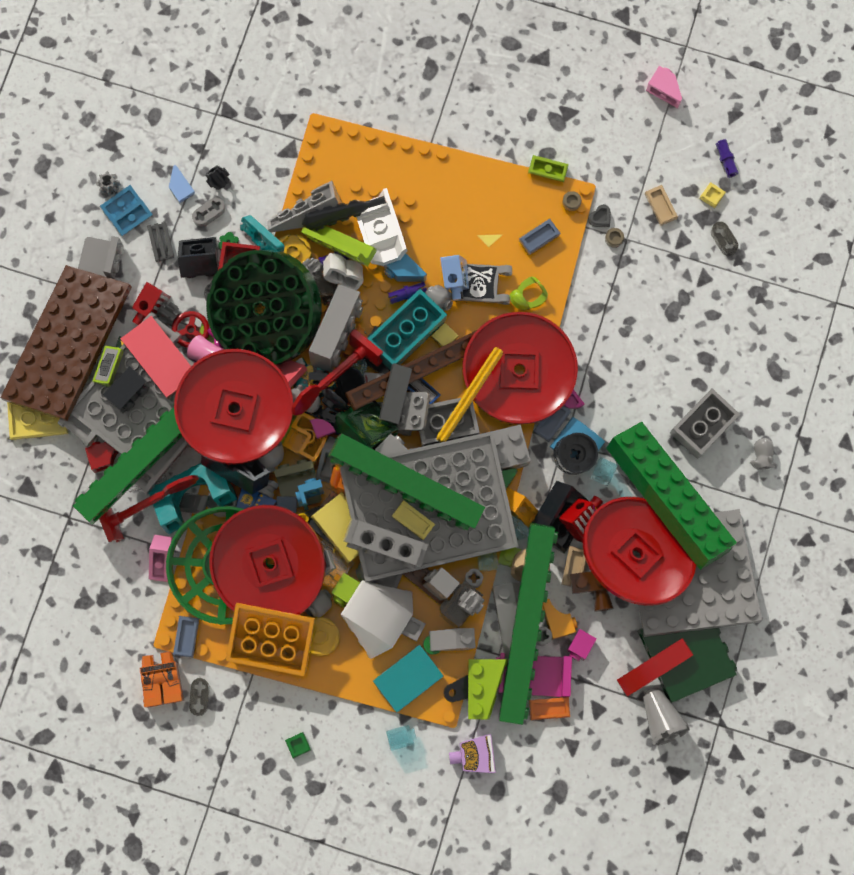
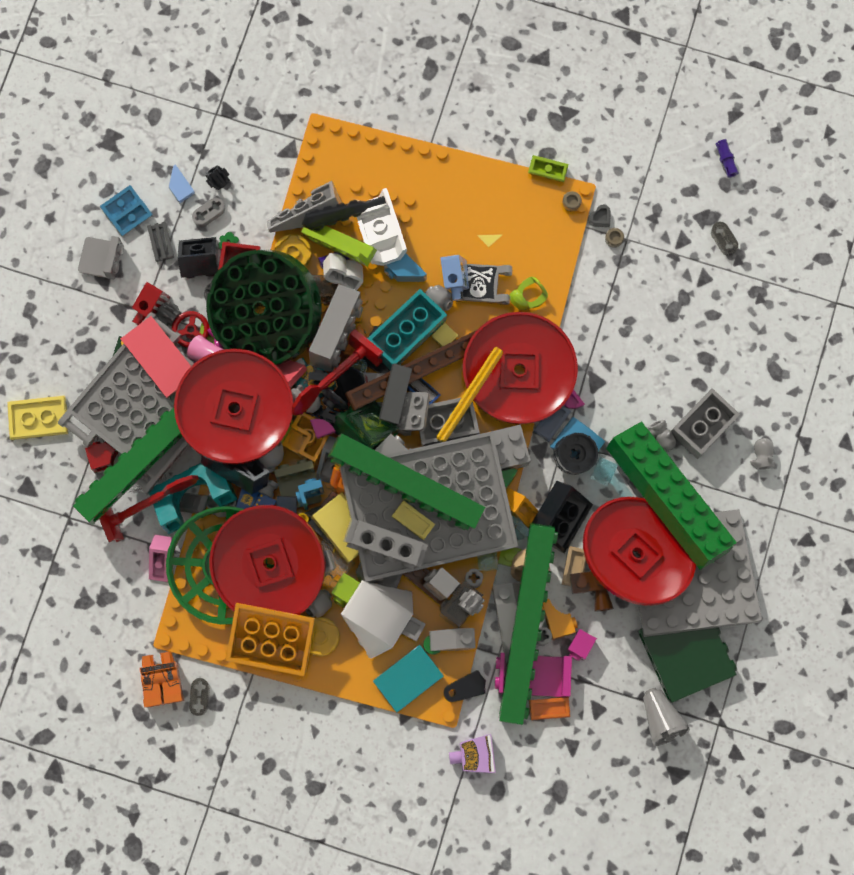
(66, 343): reddish brown plate -> none
(108, 178): light grey gear -> none
(108, 366): slope -> none
(126, 390): black brick -> none
(186, 636): sand blue tile -> none
(255, 230): teal piece -> none
(298, 745): green tile -> none
(313, 266): light grey gear -> none
(401, 737): clear light blue brick -> none
(406, 292): dark purple pin -> none
(483, 683): lime wing -> none
(539, 236): sand blue tile -> none
(578, 514): red torso -> none
(655, 667): red slope -> none
(661, 205): tan tile -> none
(662, 435): none -> light grey animal
(665, 86): bright pink slope -> none
(712, 195): light yellow tile -> none

